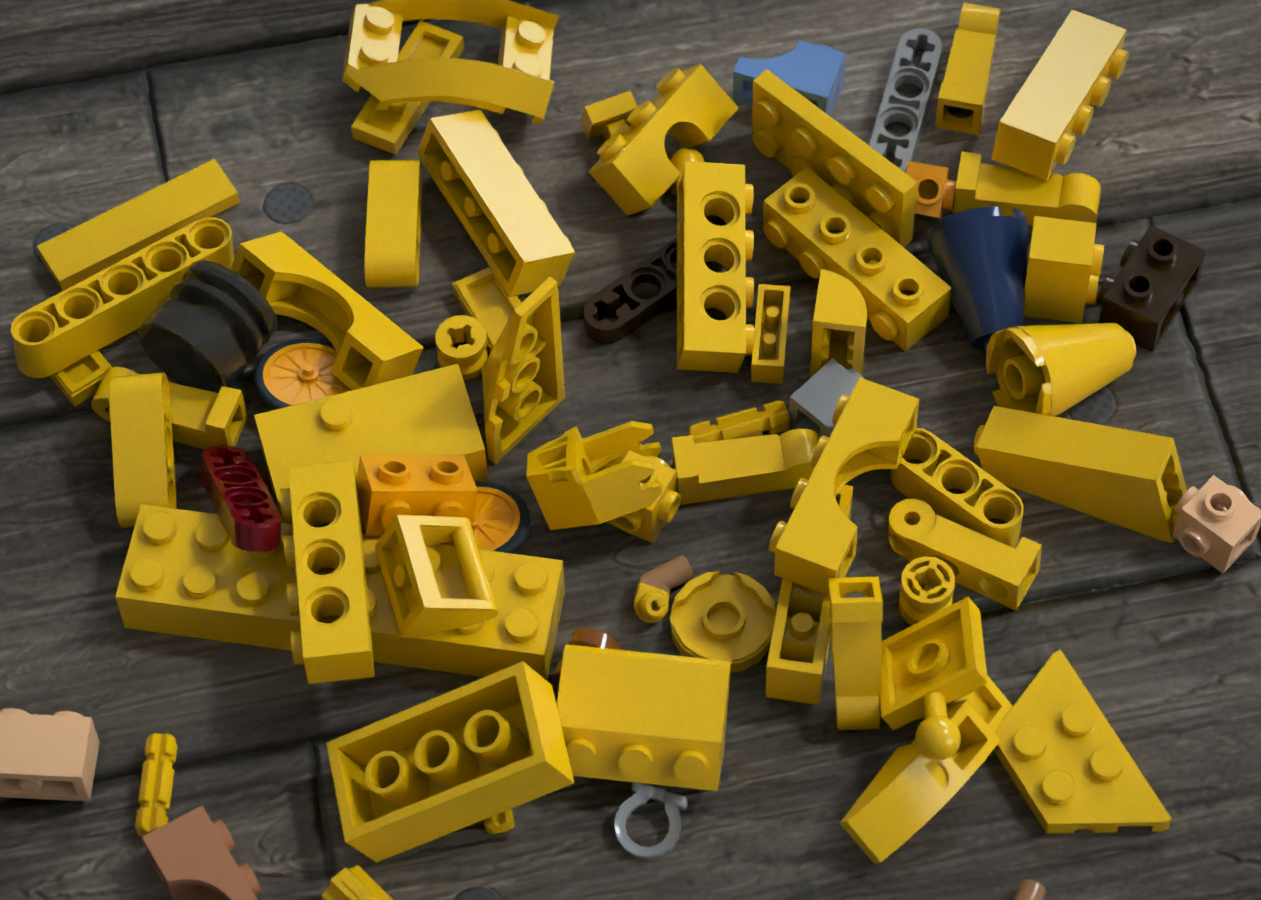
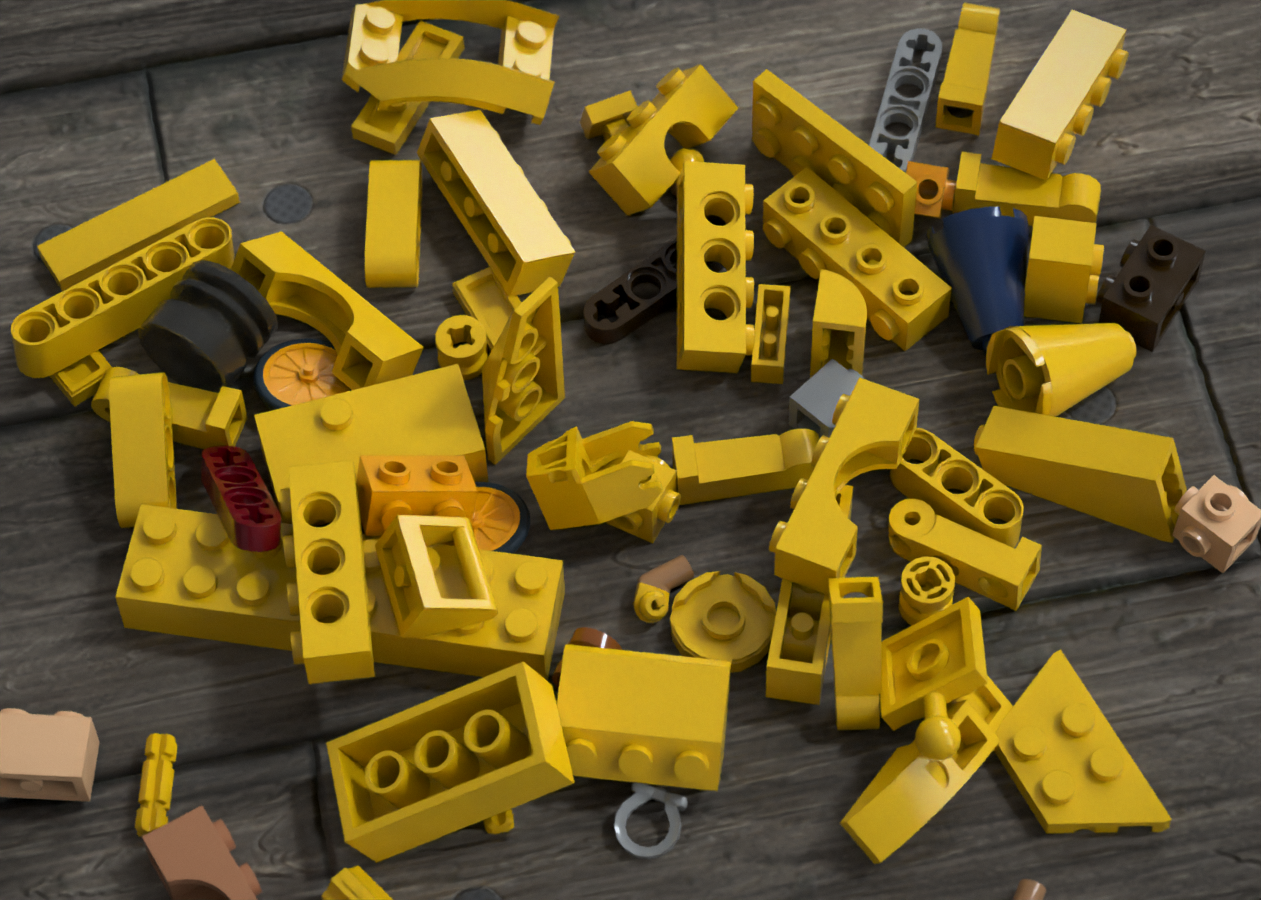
(743, 424): yellow axle -> none
(809, 69): medium blue arch -> none

